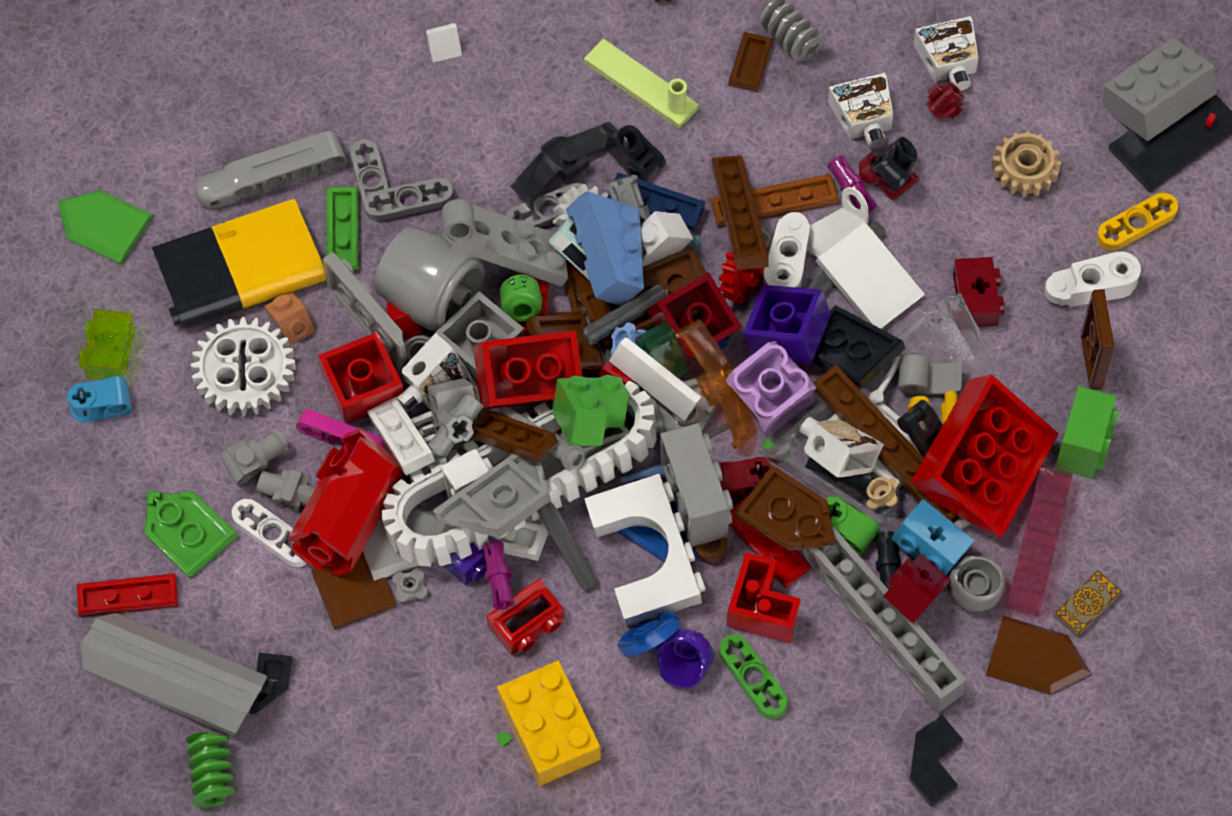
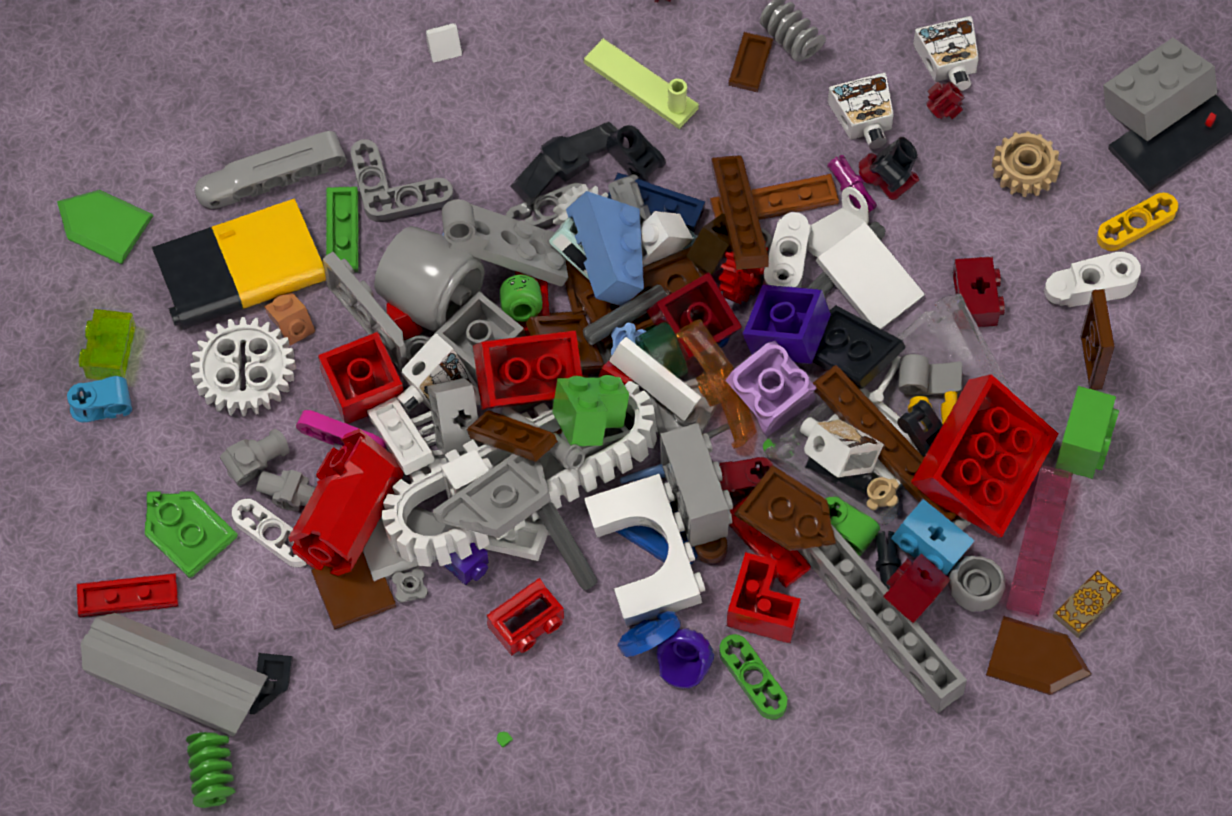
(464, 415): light grey axle -> none
(498, 575): magenta pin -> none
(549, 723): yellow brick -> none
(710, 246): none -> dark brown brick
(926, 772): black tile -> none

